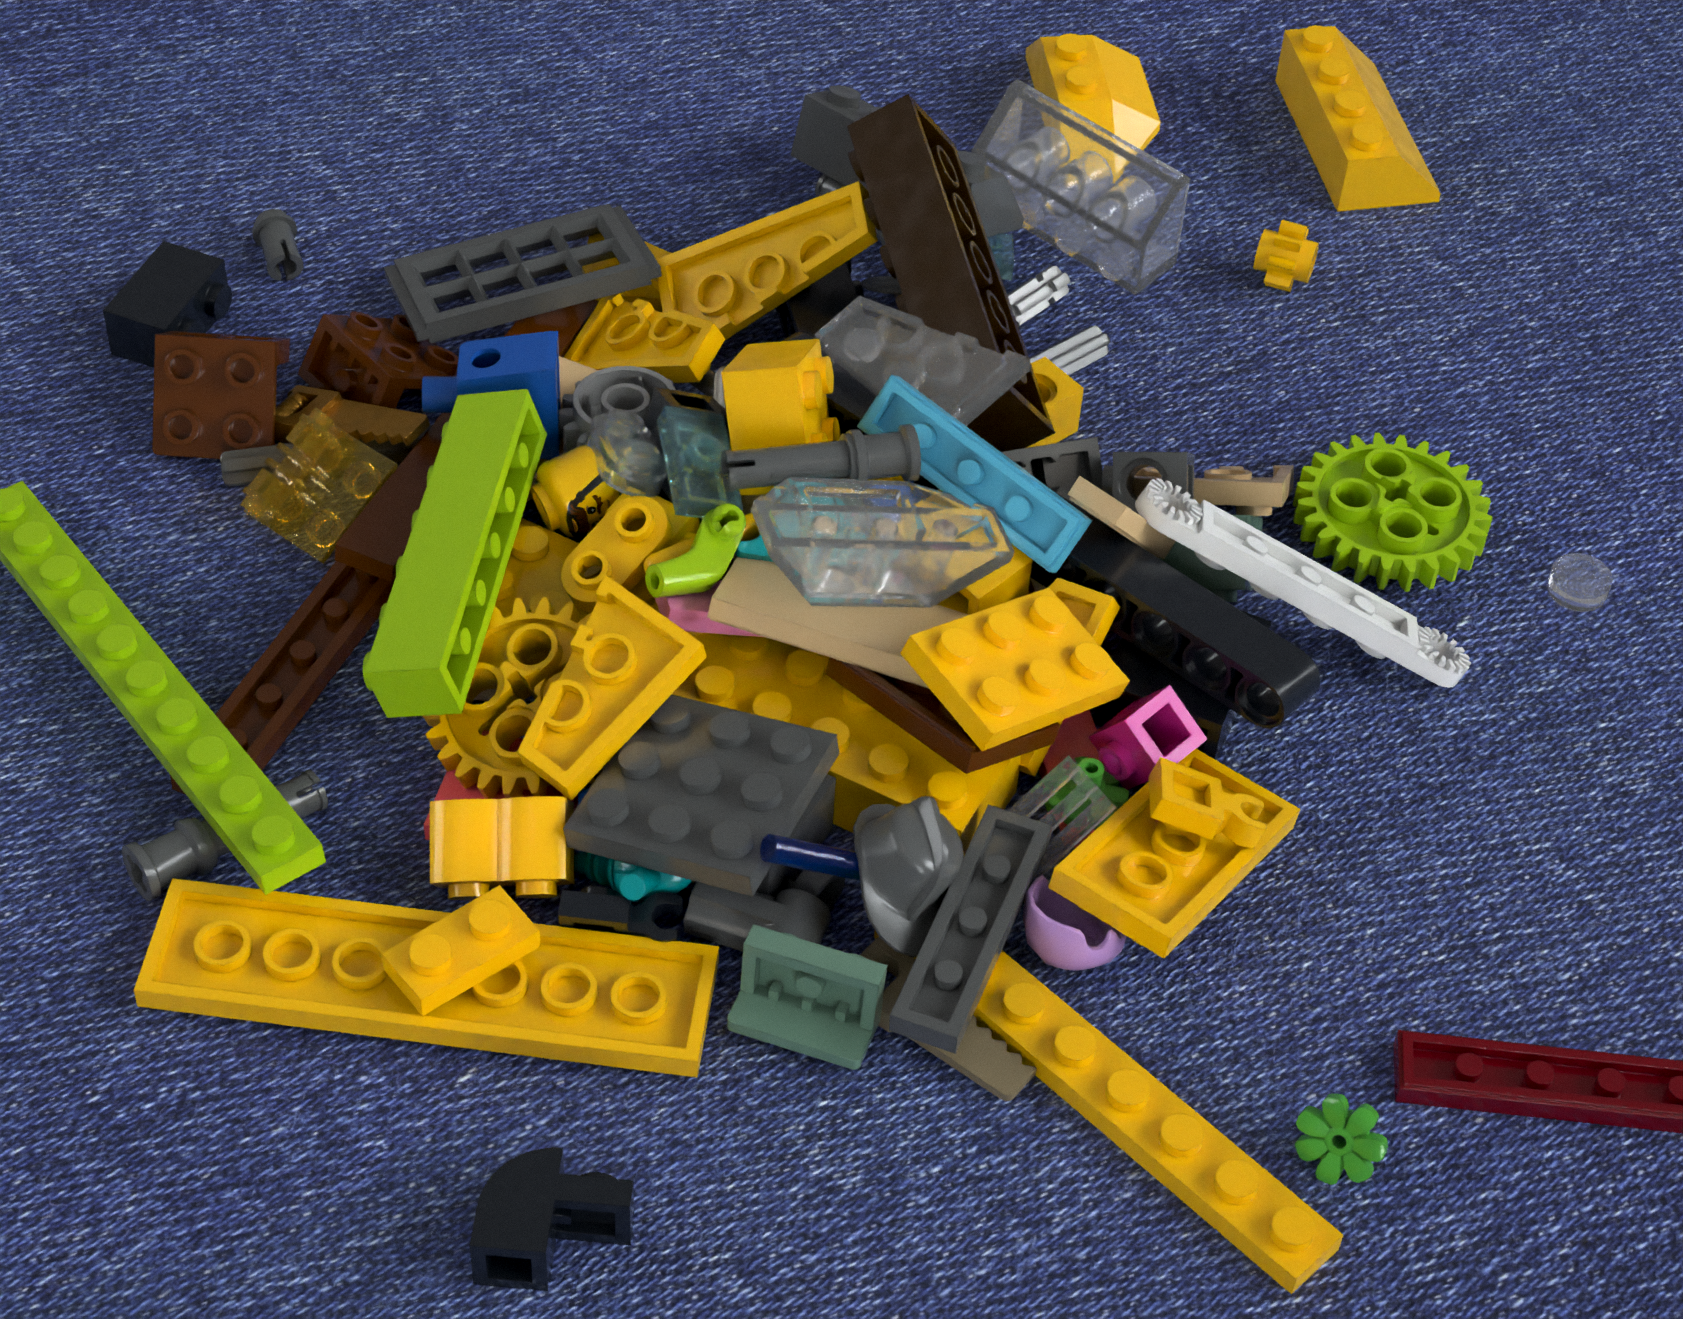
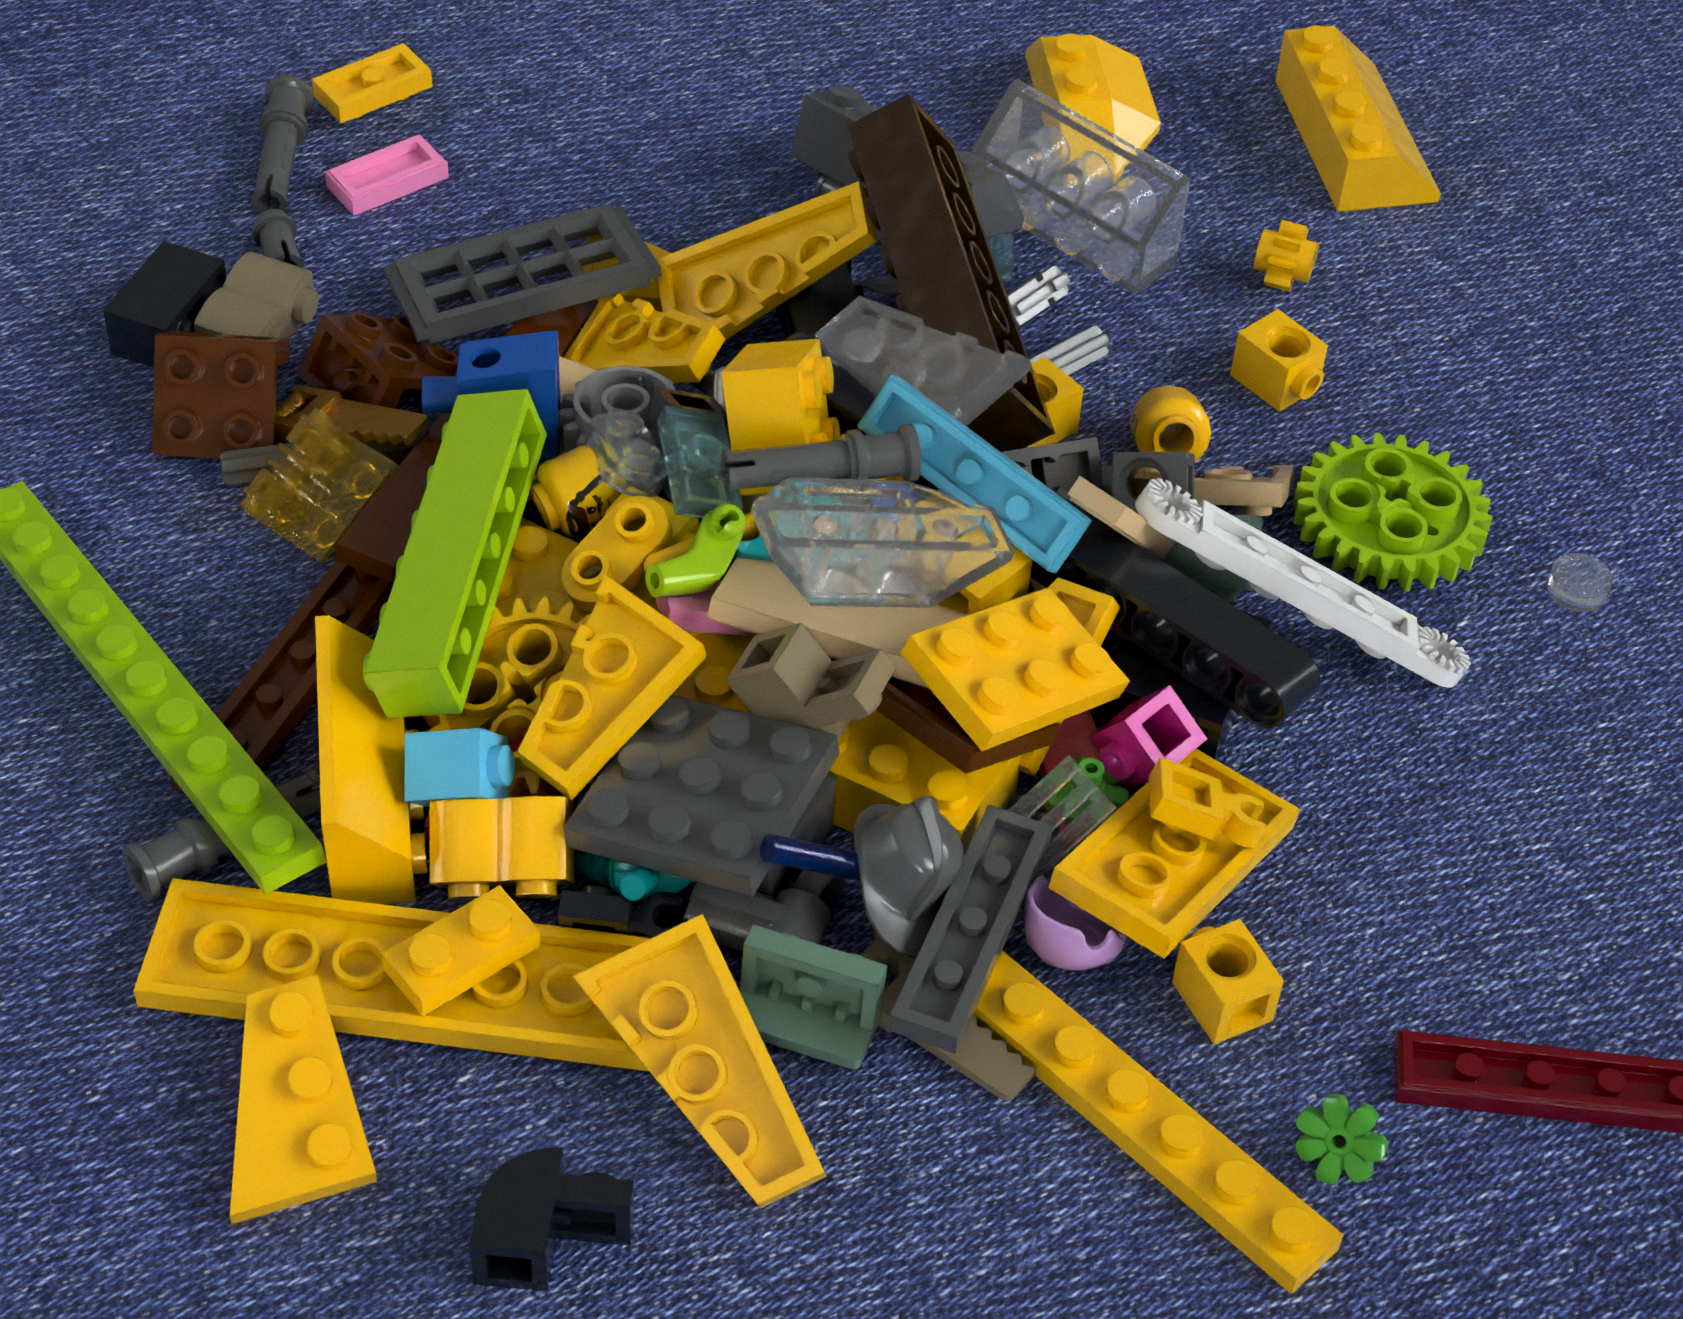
(260, 300): none -> dark tan brick
(282, 128): none -> dark grey pin
(295, 1106): none -> yellow wing
(362, 778): none -> yellow slope
(372, 83): none -> yellow plate
(386, 174): none -> bright pink tile
(457, 765): none -> medium azure brick
(700, 1043): none -> yellow wing
(795, 681): none -> dark tan brick
(1170, 421): none -> yellow head
(1226, 980): none -> yellow brick
(1279, 360): none -> yellow brick

